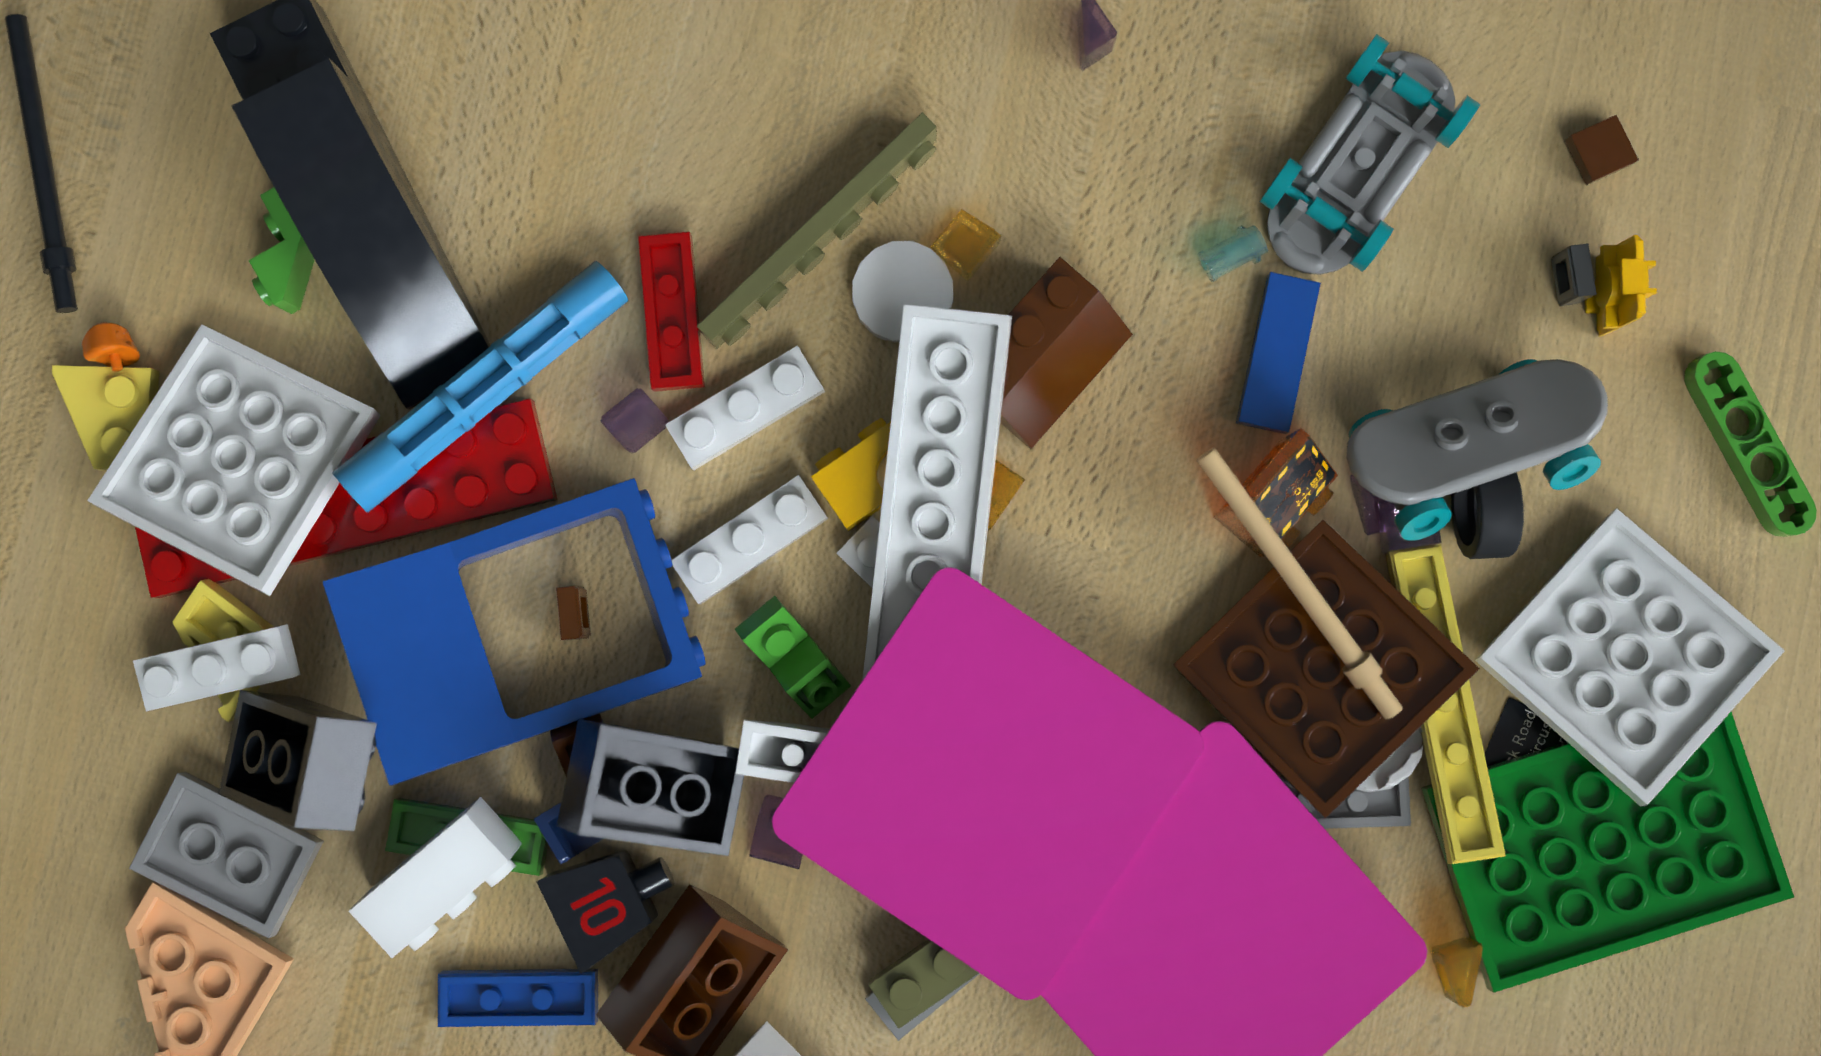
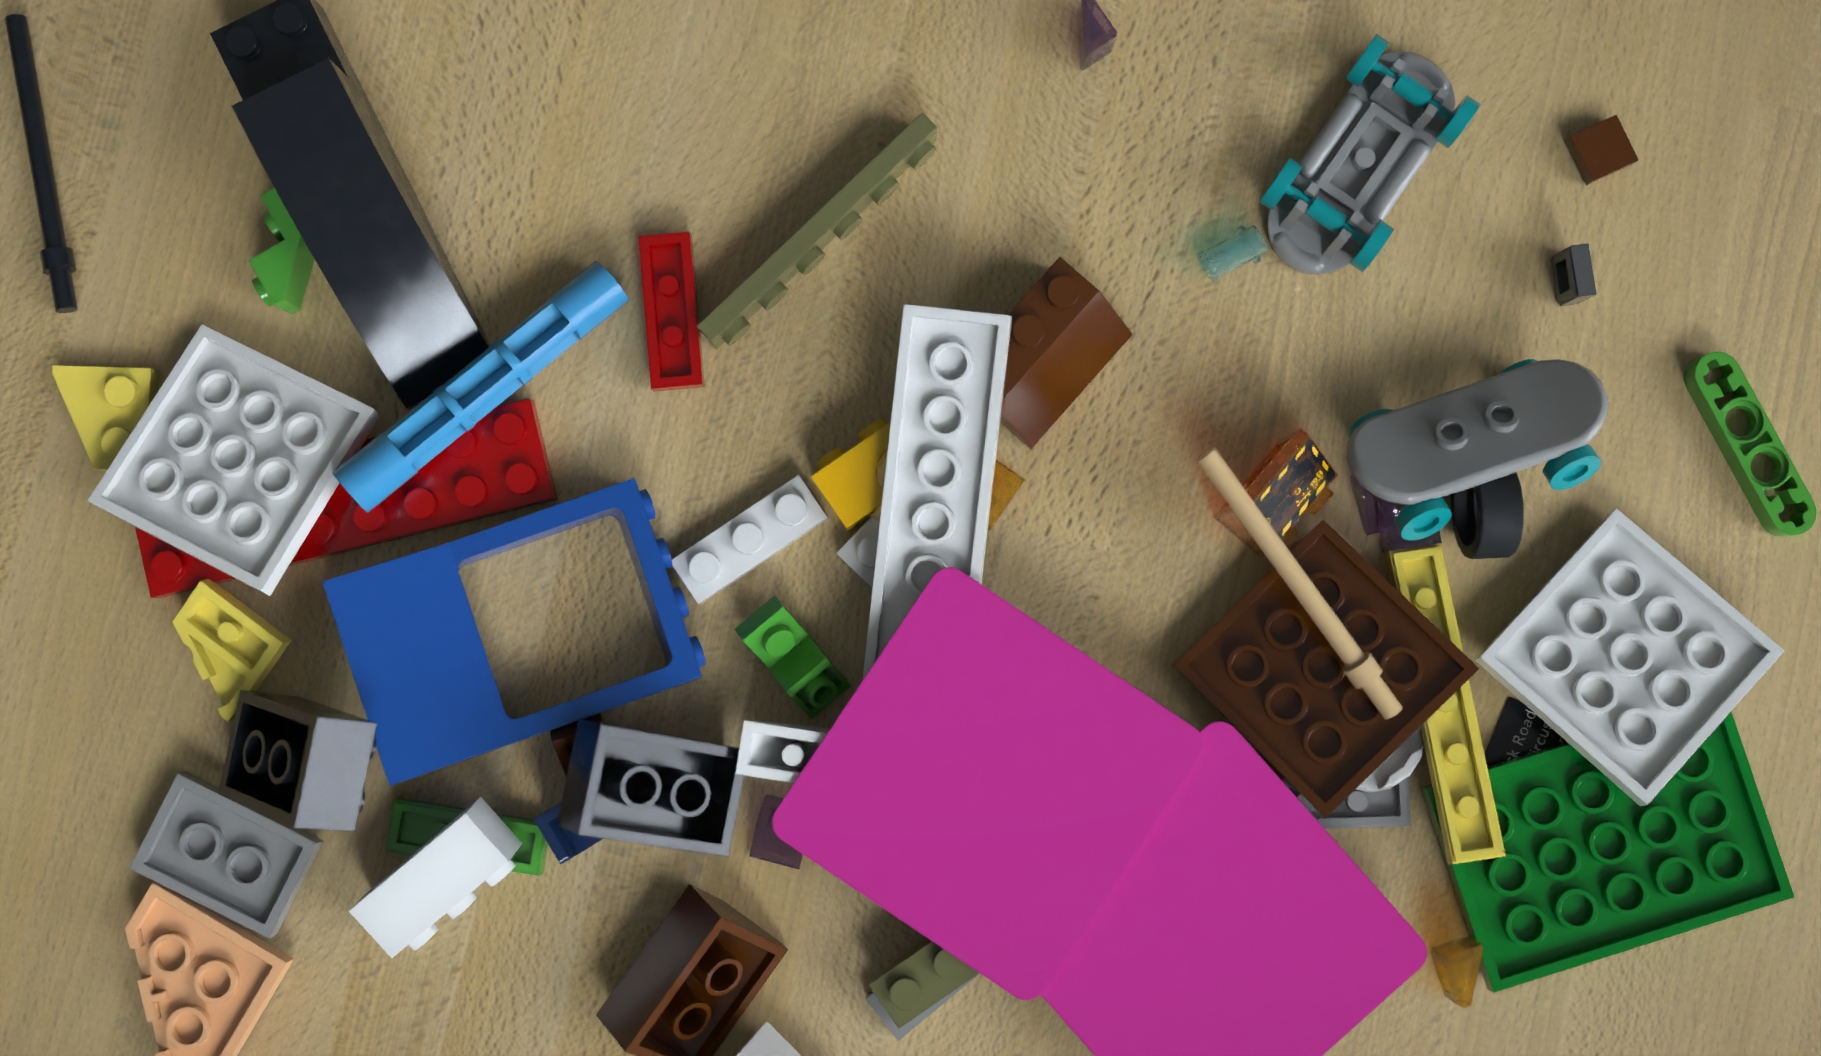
(110, 346): orange piece -> none
(216, 667): white plate -> none
(517, 997): blue tile -> none
(573, 613): reddish brown tile -> none
(603, 903): black torso -> none
(635, 420): clear purple slope -> none
(745, 408): white plate -> none
(899, 276): white tile -> none
(966, 244): clear yellow slope -> none
(1278, 353): blue tile -> none
(1620, 285): yellow piece -> none

